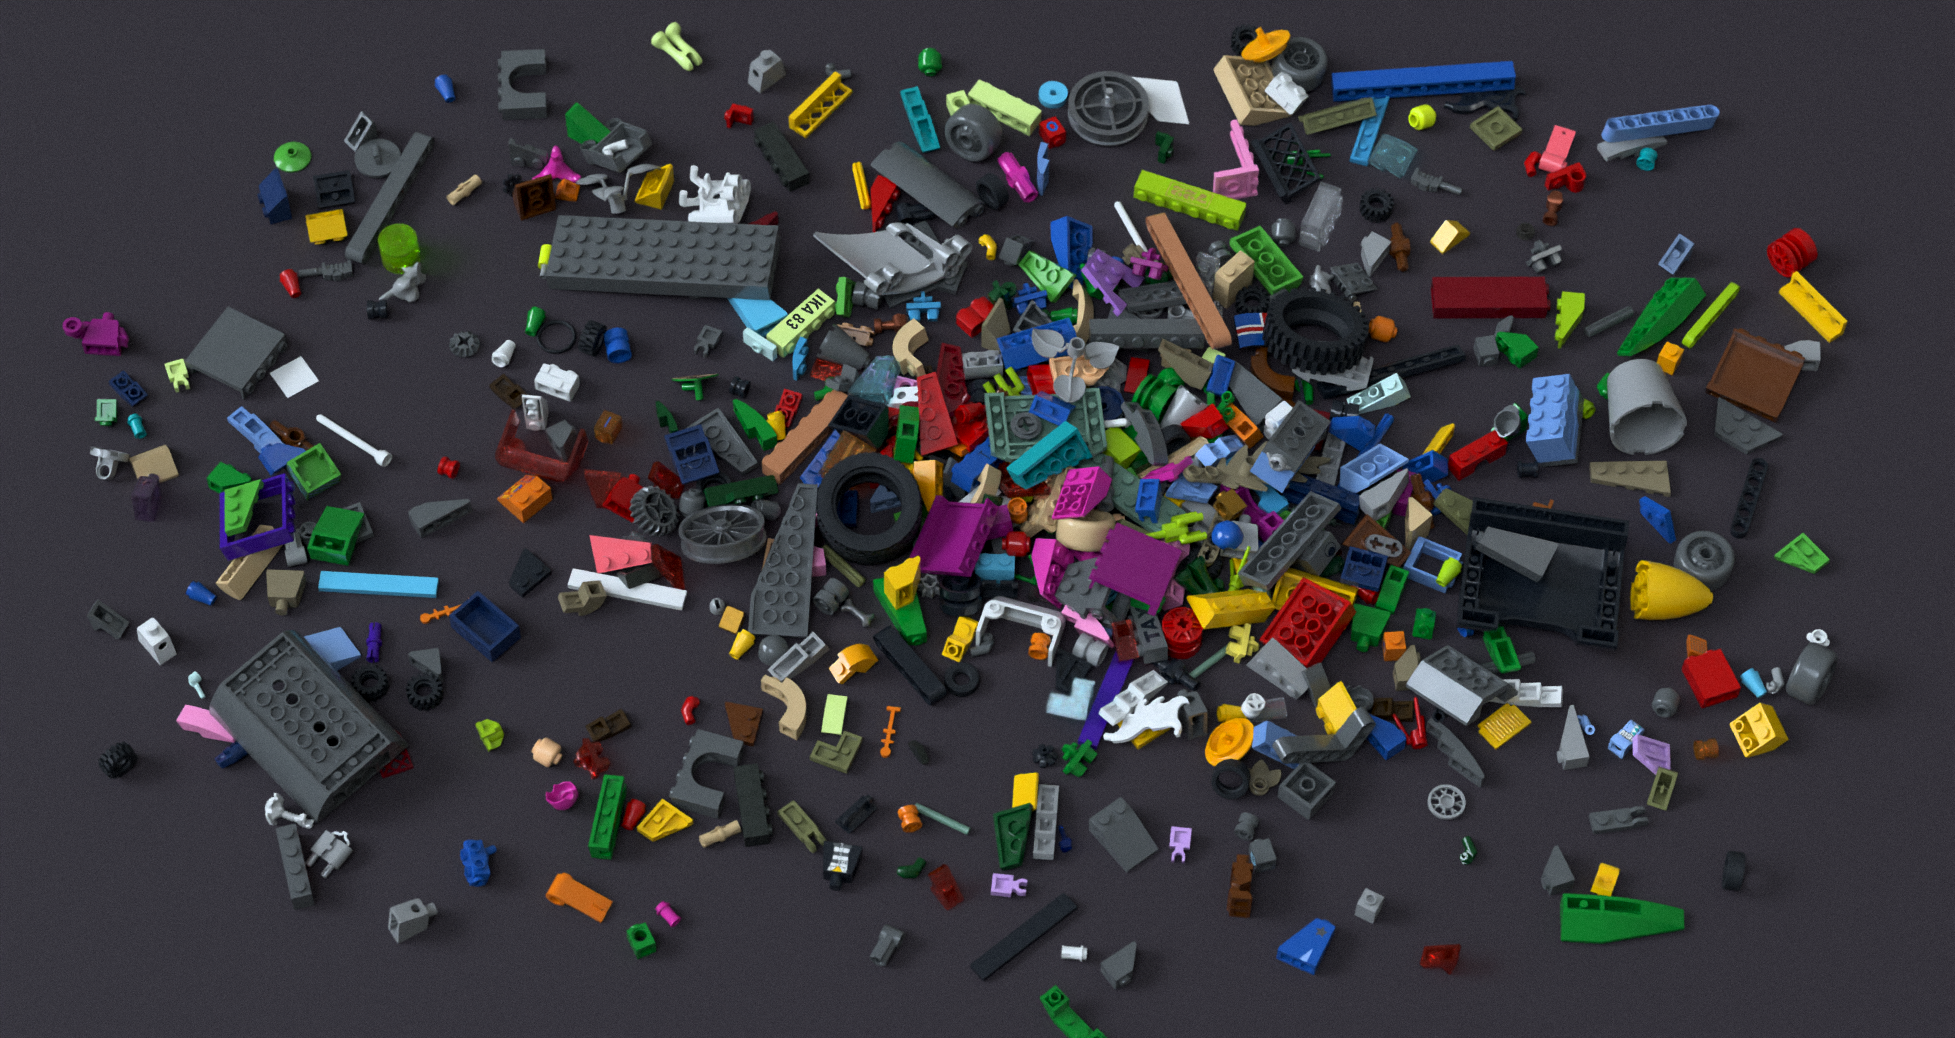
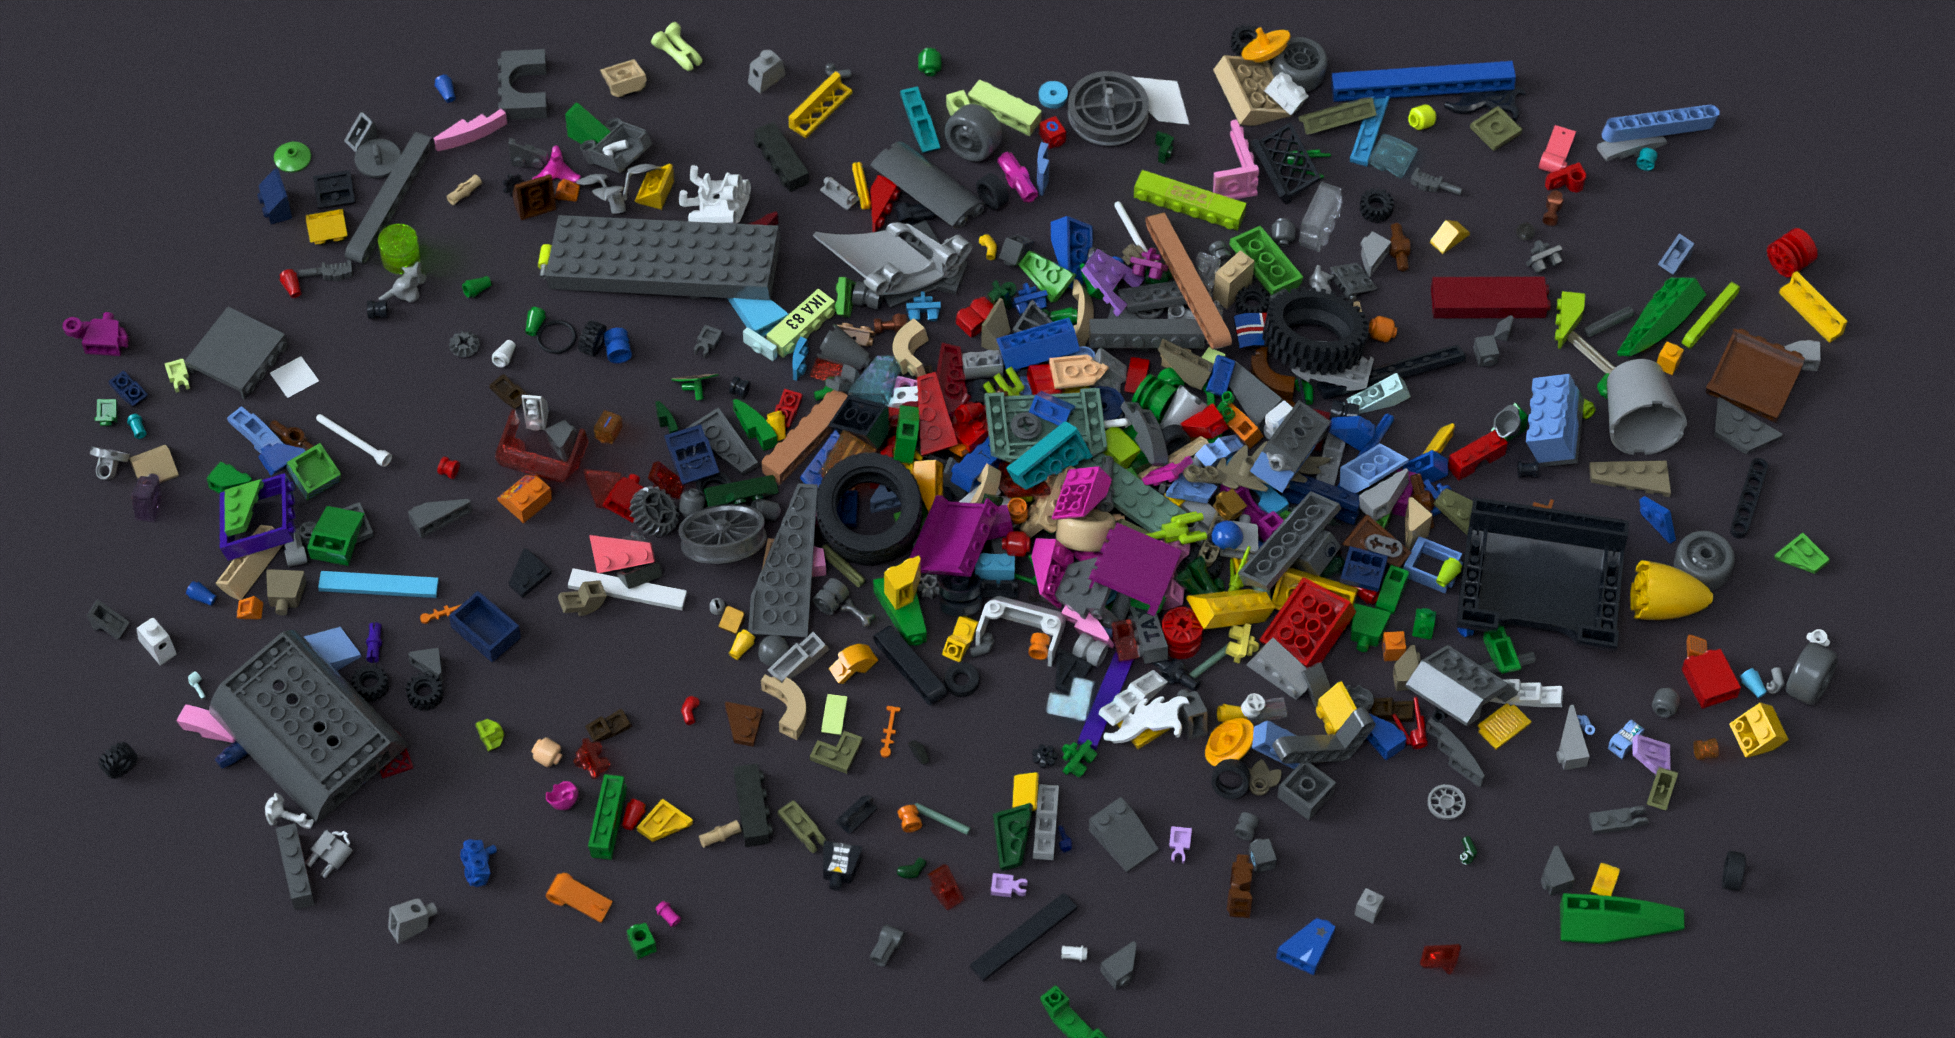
(250, 608): none -> orange slope
(464, 132): none -> bright pink slope
(475, 286): none -> green cone
(557, 382): white brick -> none
(624, 78): none -> tan slope
(668, 565): clear red wing -> none
(704, 748): dark grey arch -> none
(740, 114): red bracket -> none
(839, 193): none -> light grey hinge
(1100, 355): light grey plant -> none
(1149, 499): blue hinge -> none
(1516, 347): green slope -> none
(1519, 552): dark grey slope -> none
(1529, 163): red arm -> none
(1590, 352): none -> dark tan axle

